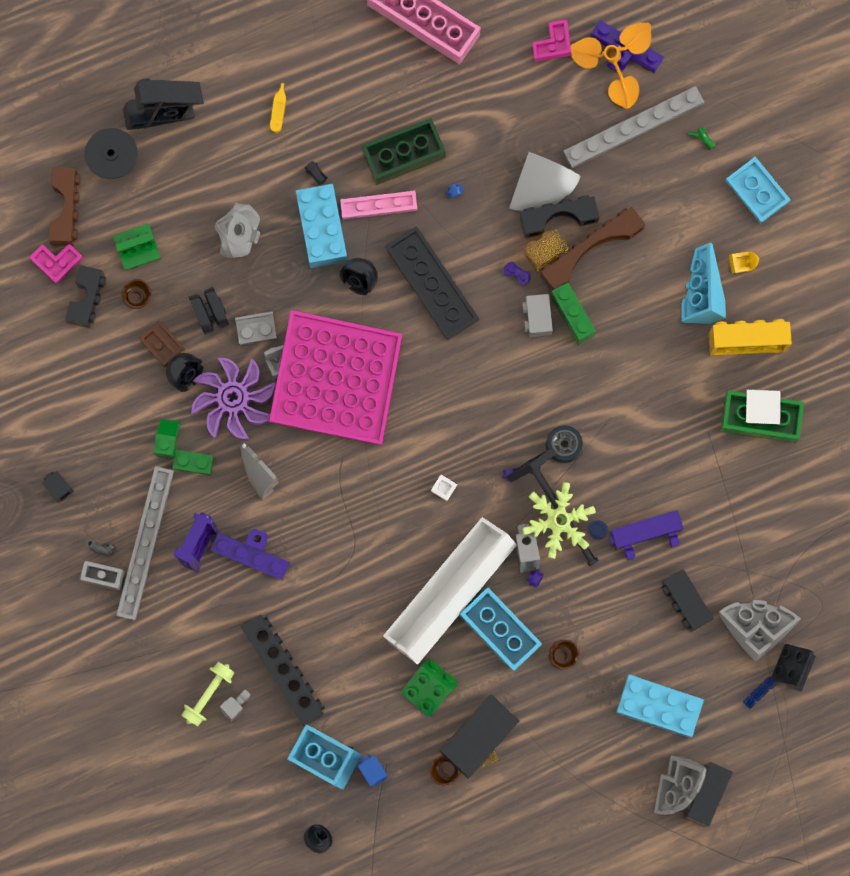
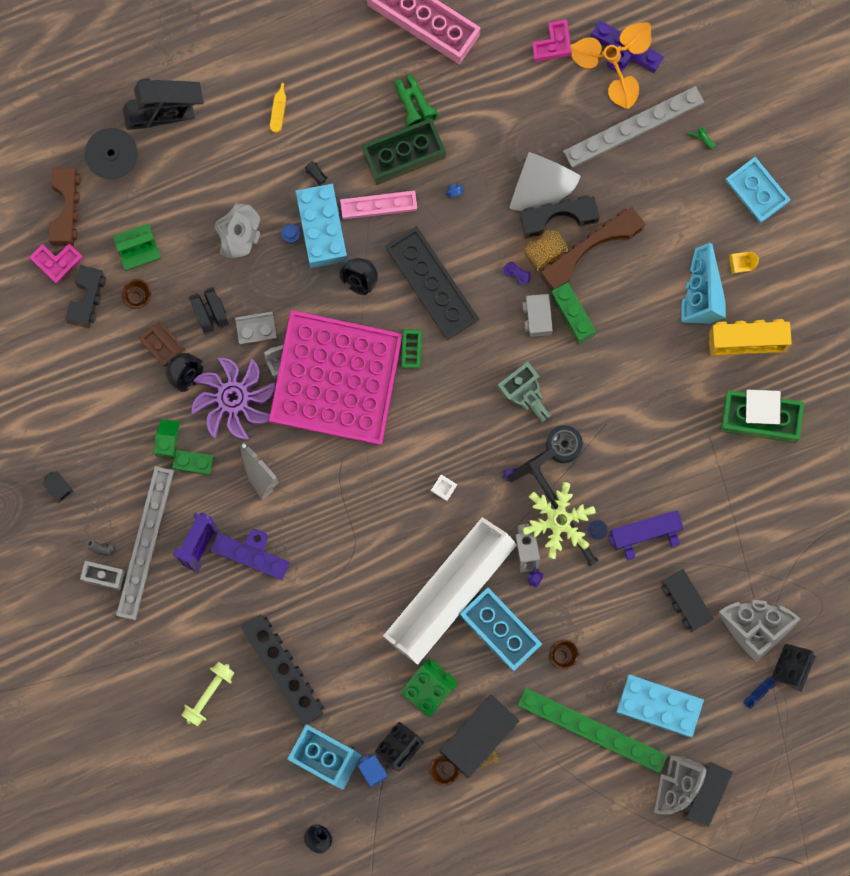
(232, 707): light grey piece -> none
(290, 233): none -> blue plate
(399, 746): none -> black bracket
(413, 116): none -> green piece
(418, 333): none -> green slope
(522, 387): none -> sand green brick
(592, 730): none -> green plate

